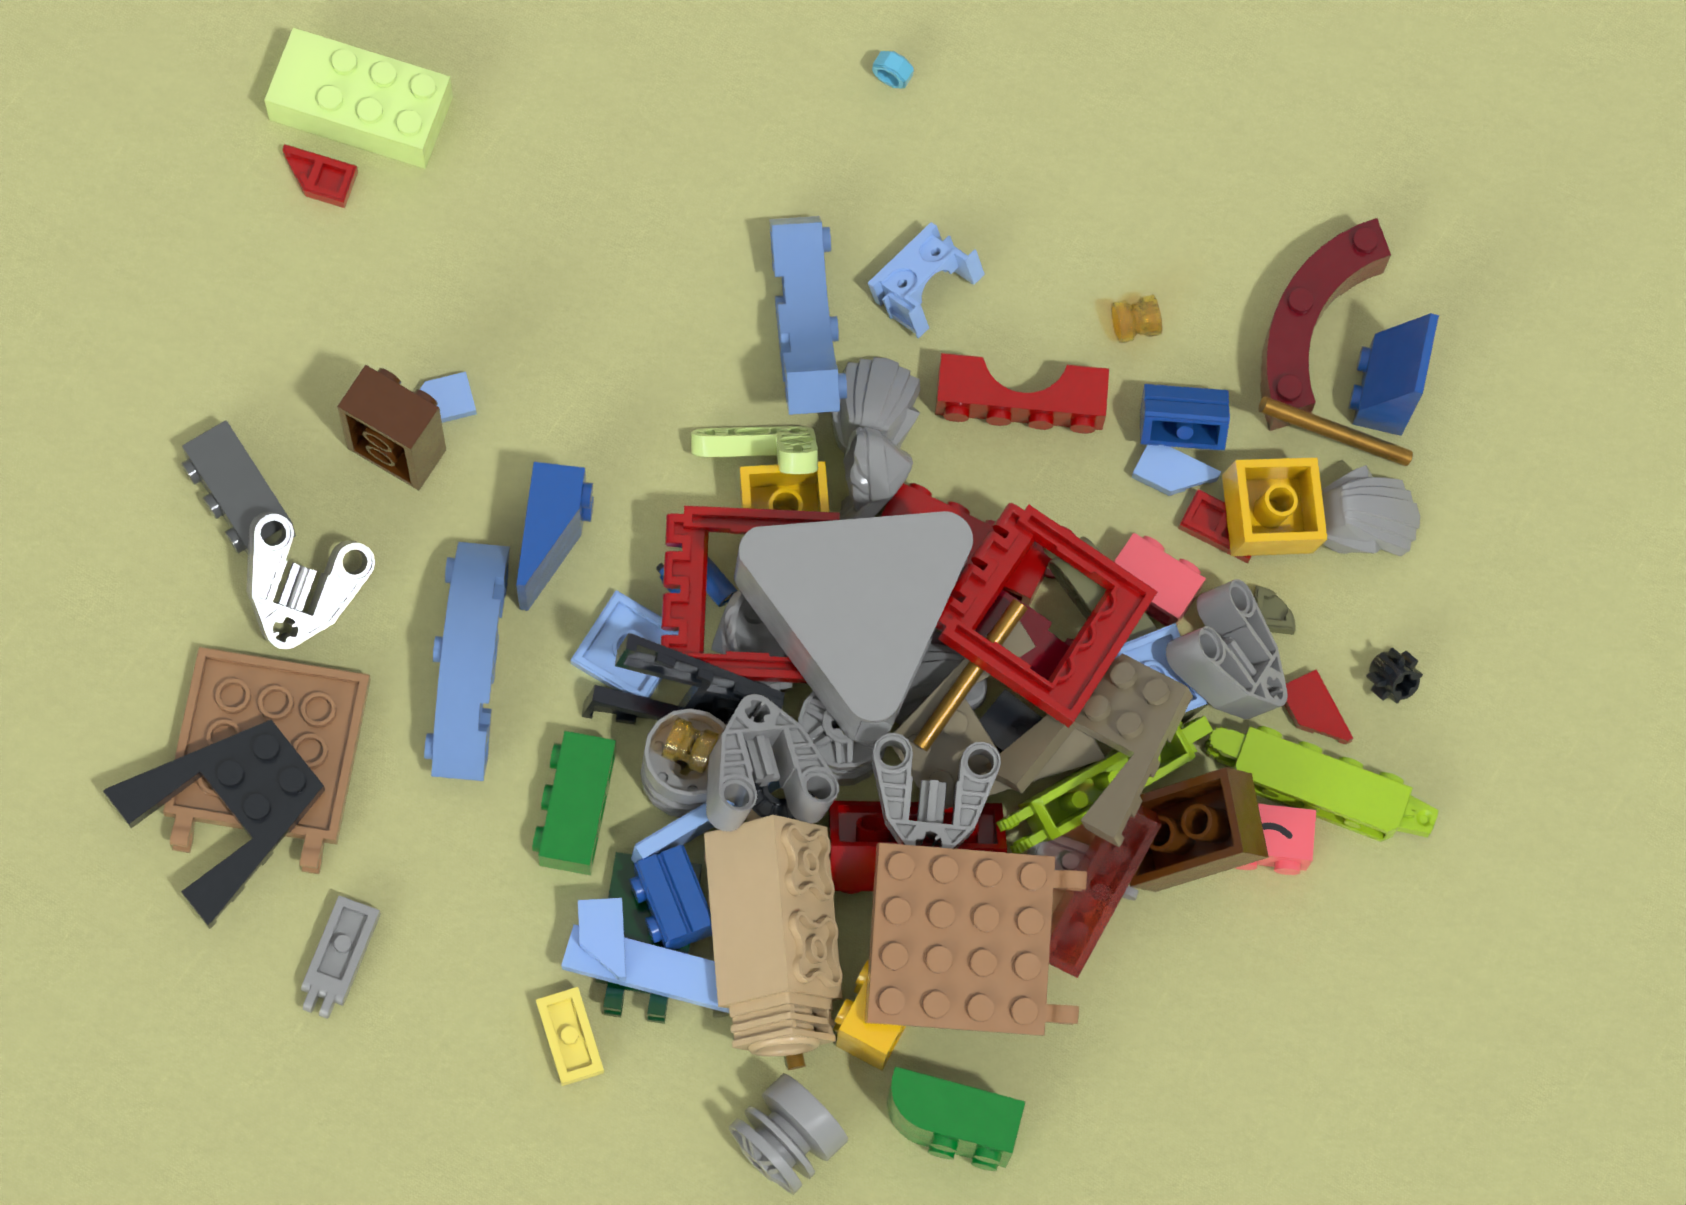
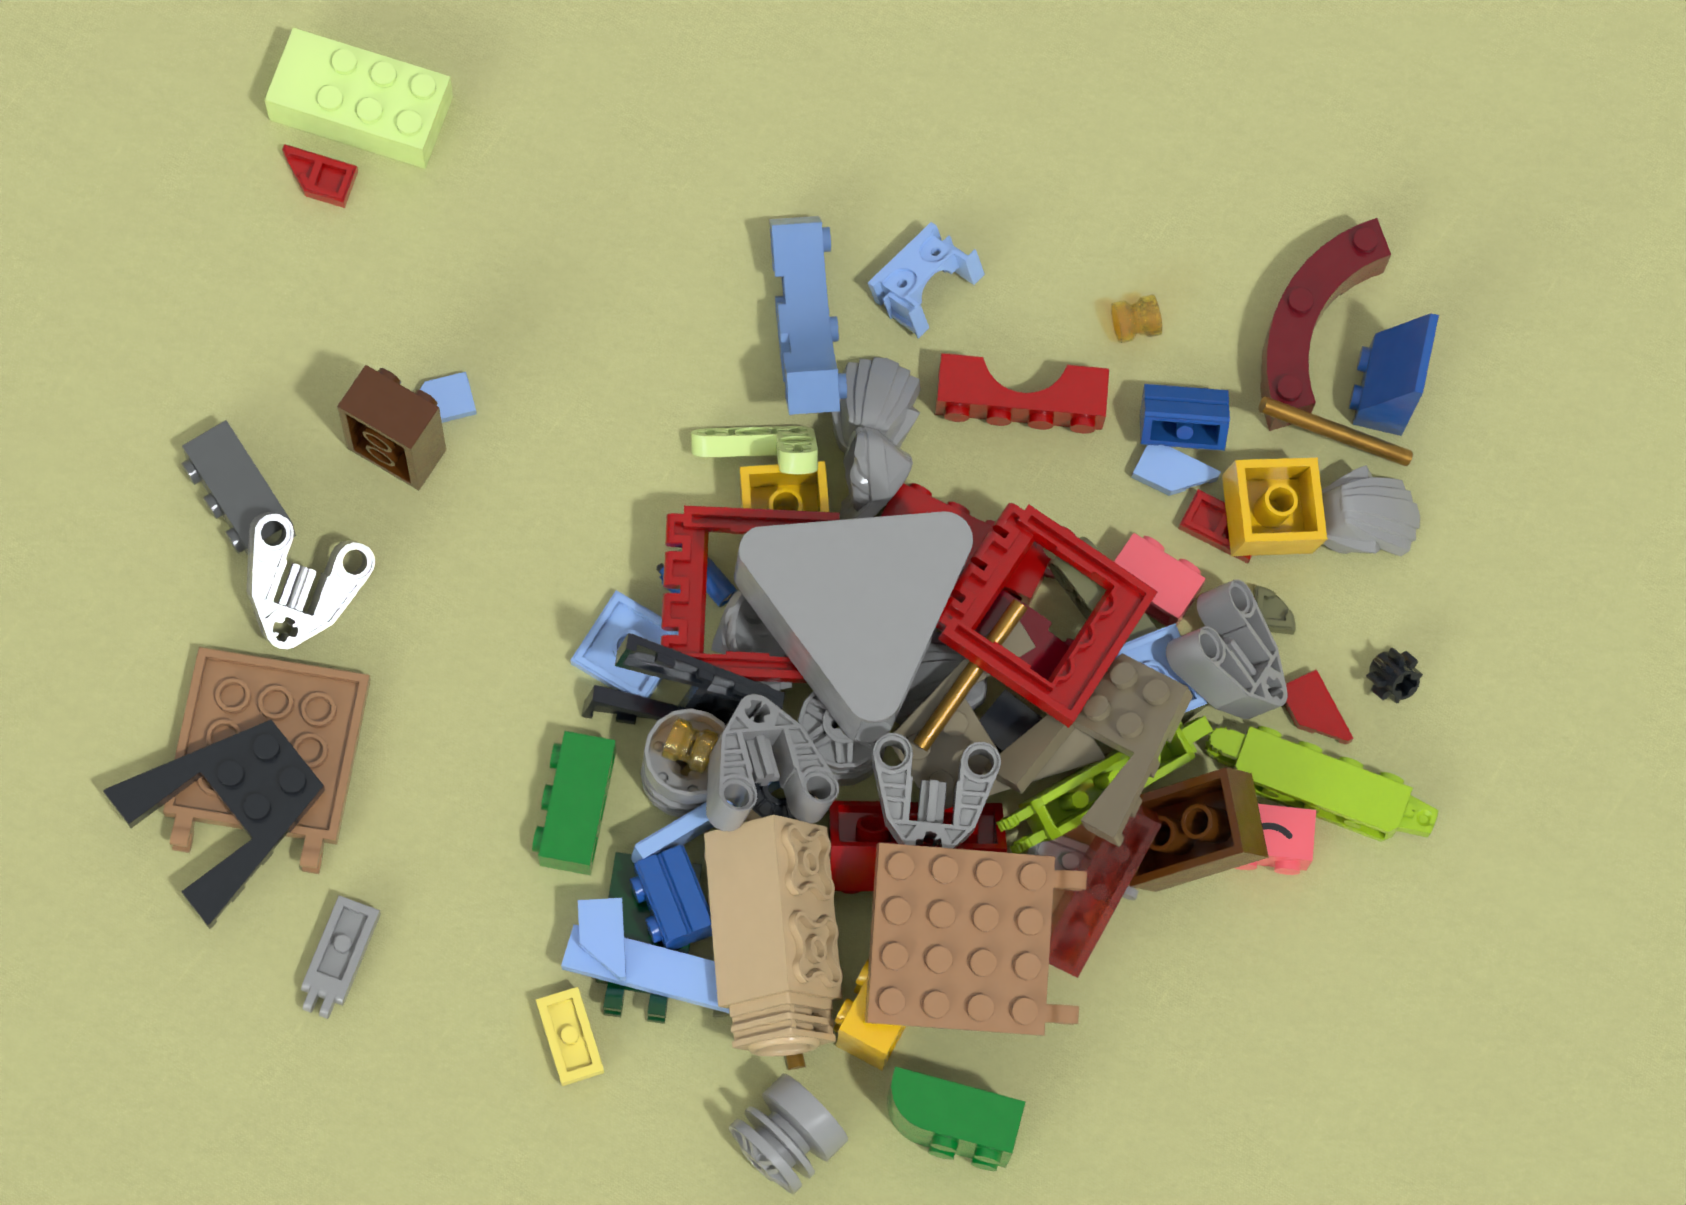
(467, 661): medium blue brick -> none
(553, 524): blue slope -> none
(893, 69): medium azure tile -> none

